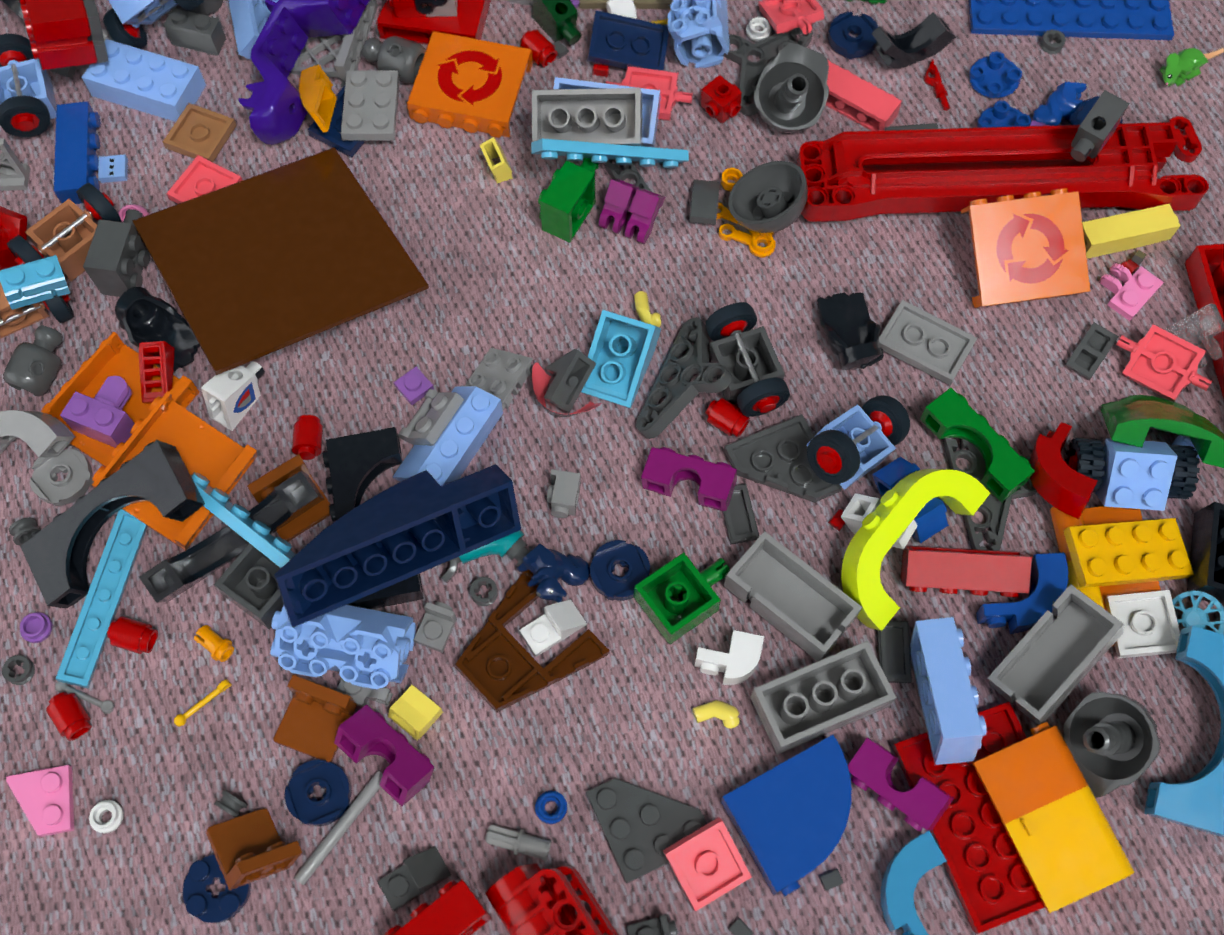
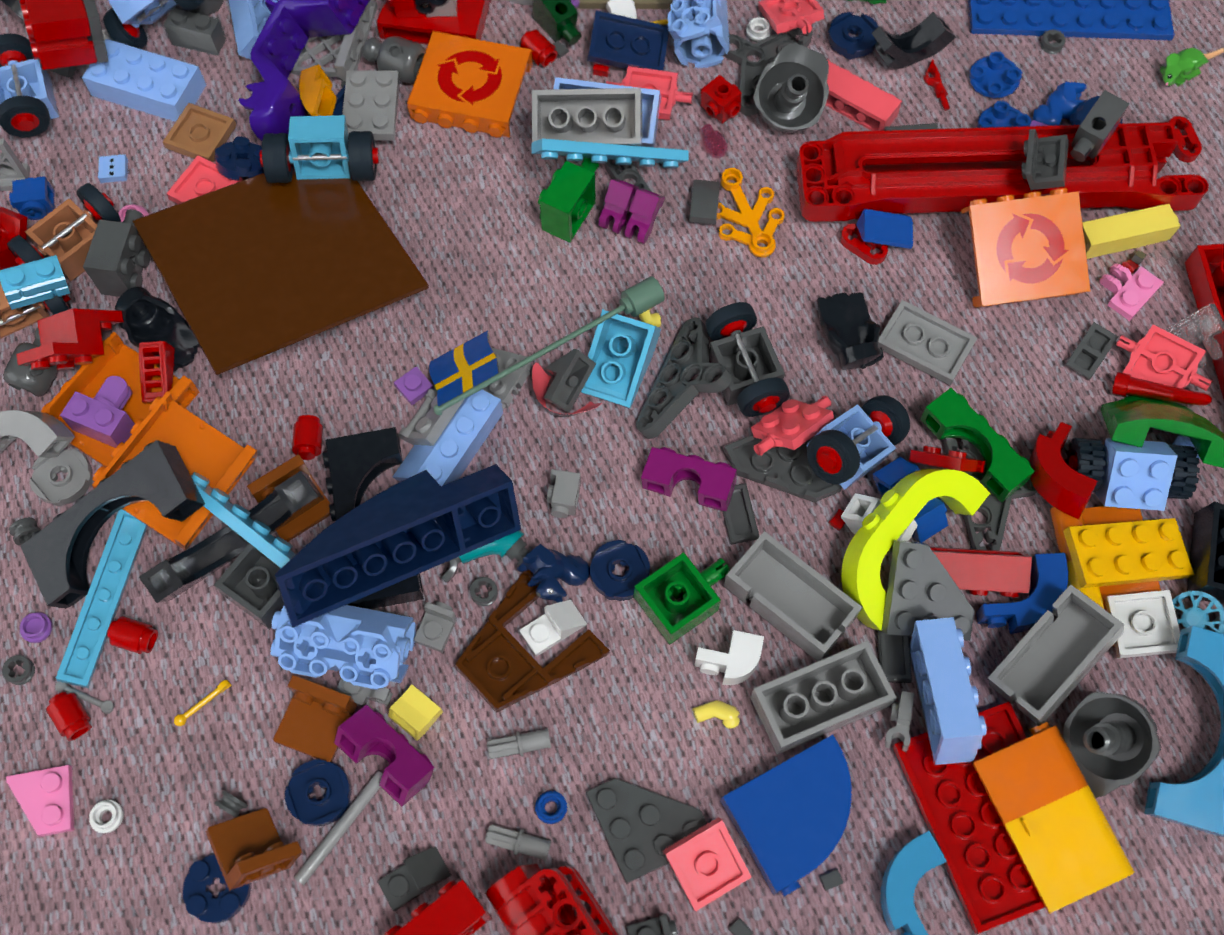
(32, 197): none -> blue brick
(70, 339): none -> red bracket
(75, 149): blue brick -> none
(220, 648): light orange pin -> none
(232, 394): white torso -> none
(239, 159): none -> dark blue plate
(319, 151): none -> brick
(476, 366): none -> flag
(491, 150): light yellow piece -> none
(518, 744): none -> light grey axle
(714, 142): none -> clear pink cylinder
(727, 417): red brick -> none
(769, 197): dark grey piece -> none
(791, 424): none -> coral plate
(861, 248): none -> red beam
(873, 770): magenta arch -> none
(886, 228): none -> blue slope
(902, 714): none -> light grey plate
(922, 591): none -> plate
(953, 460): none -> red plate
(1045, 161): none -> dark grey bracket
(1128, 385): none -> red plant

